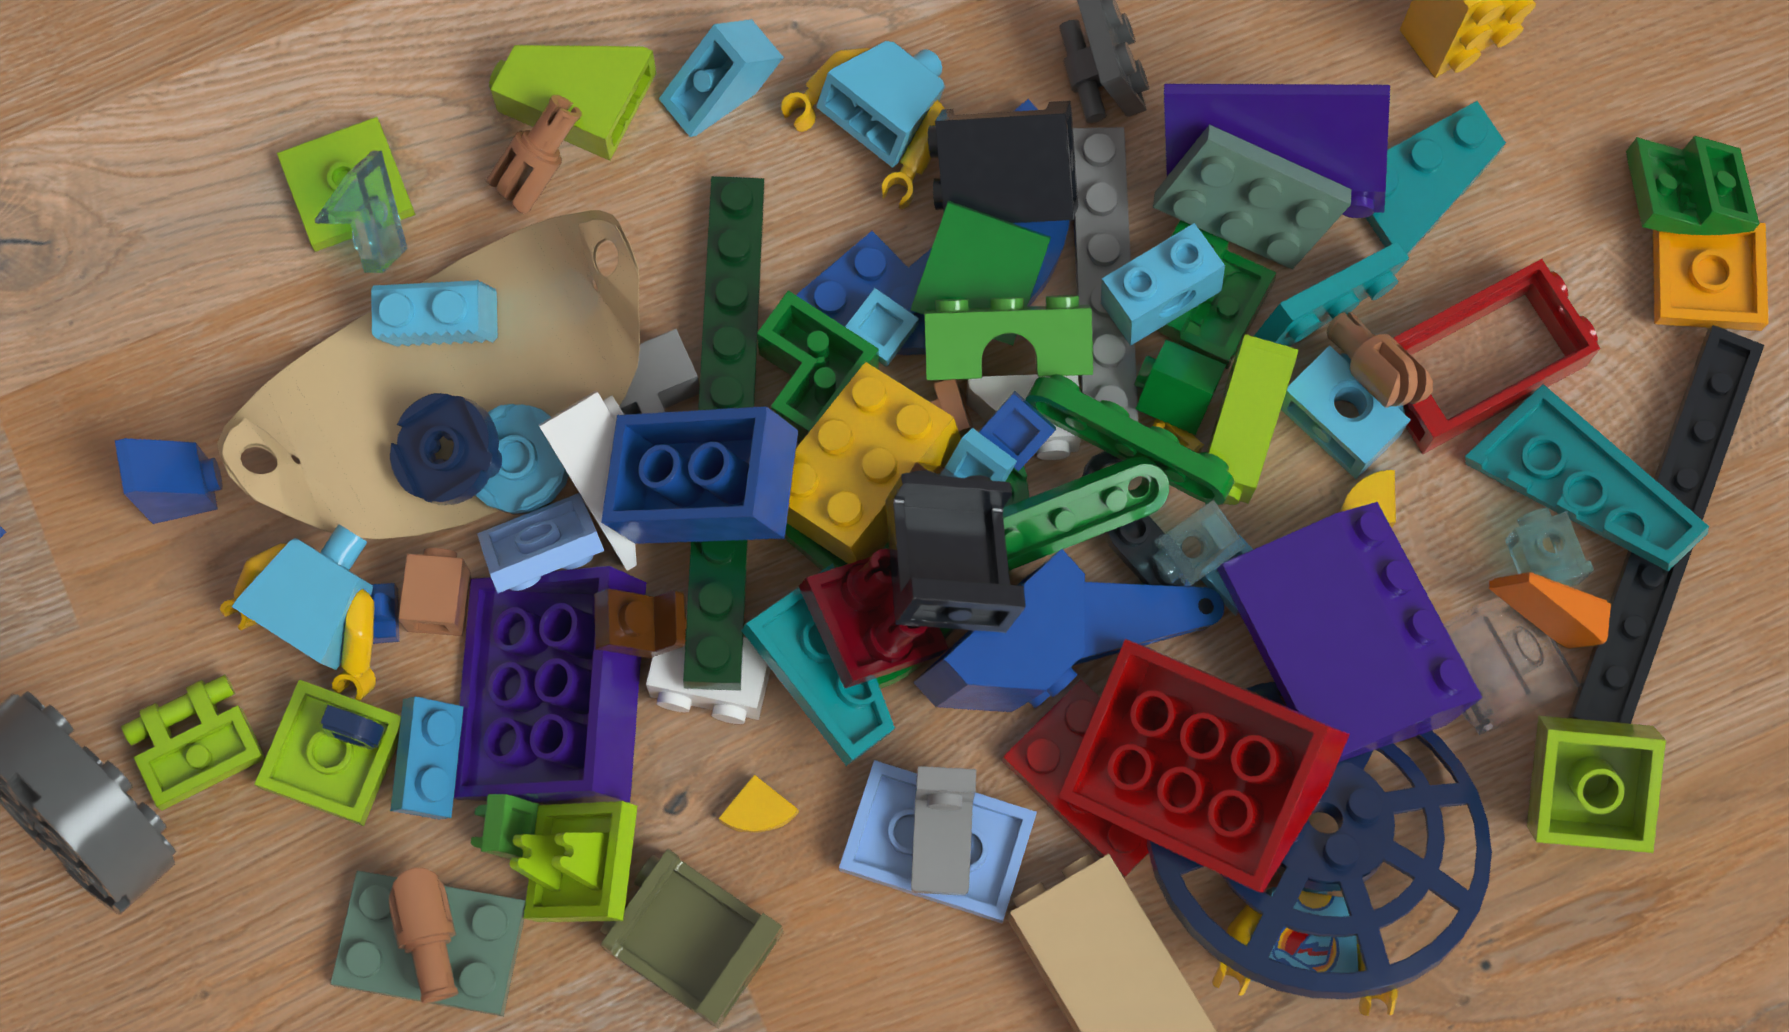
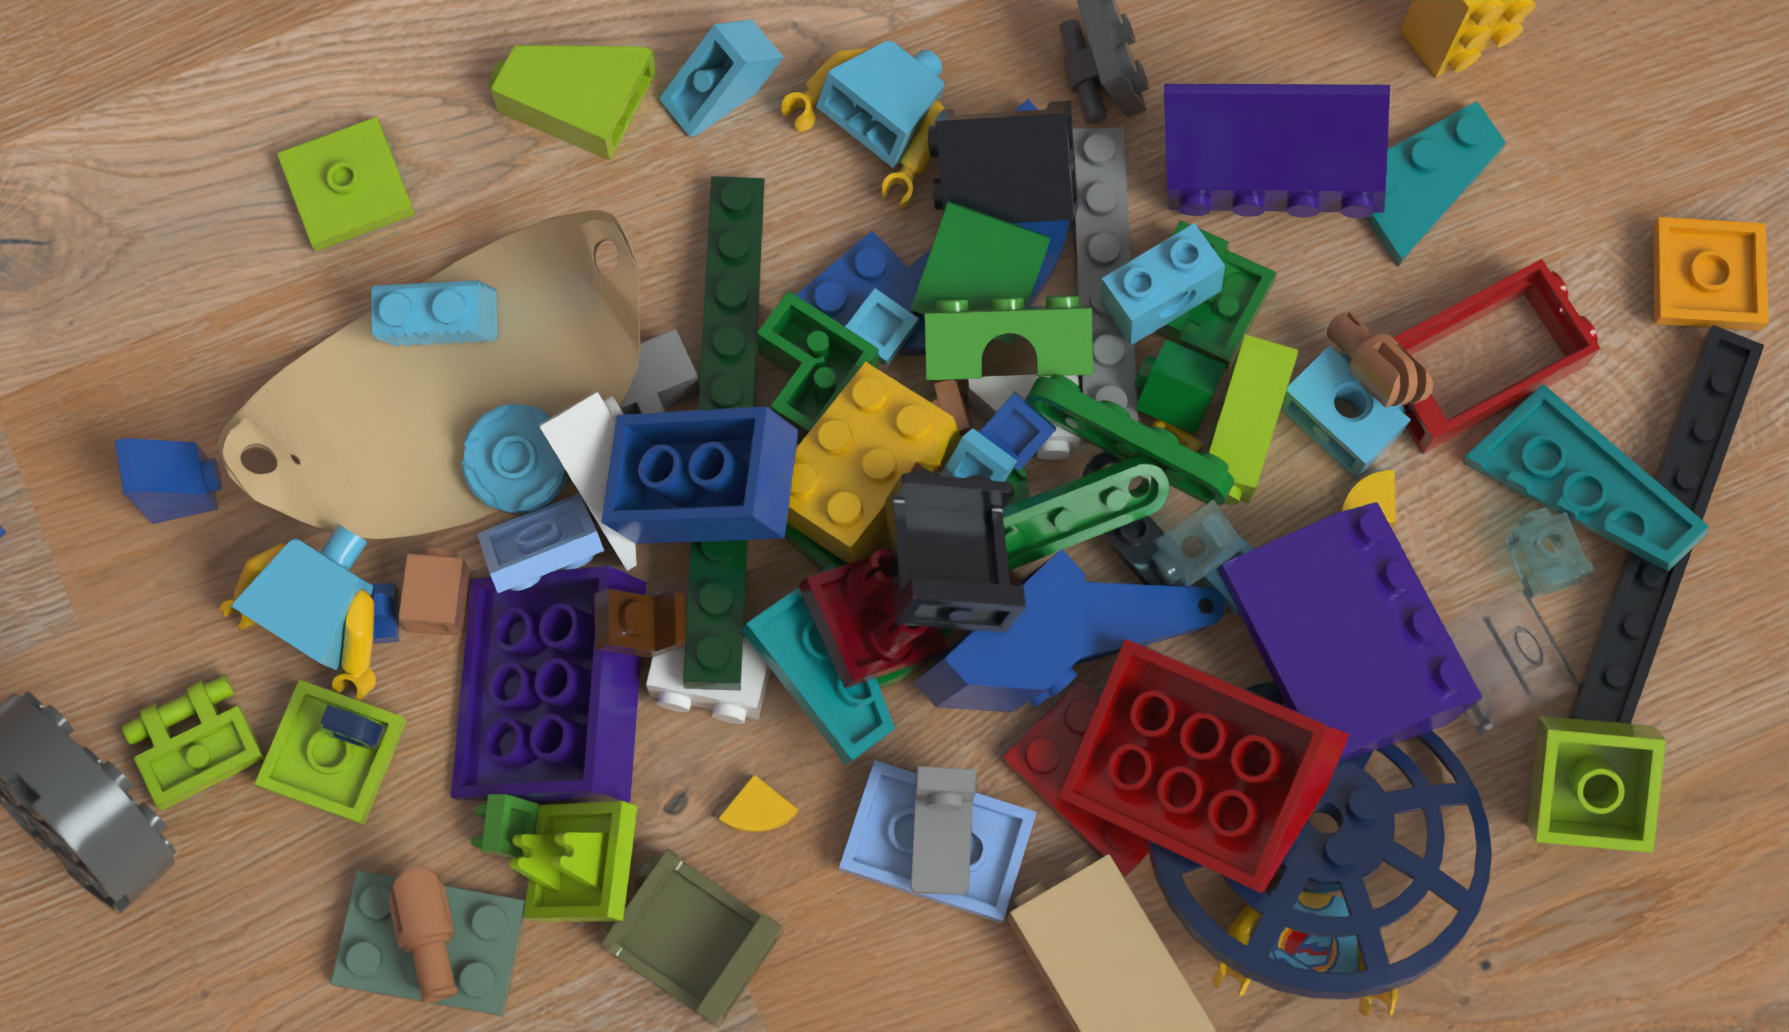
(369, 205): clear light blue slope -> none
(427, 758): dark azure plate -> none
(473, 456): dark blue plate -> none
(534, 155): nougat arm -> none
(1251, 197): sand green plate -> none
(1339, 293): teal wing -> none
(1556, 609): orange slope -> none
(1692, 188): green slope -> none

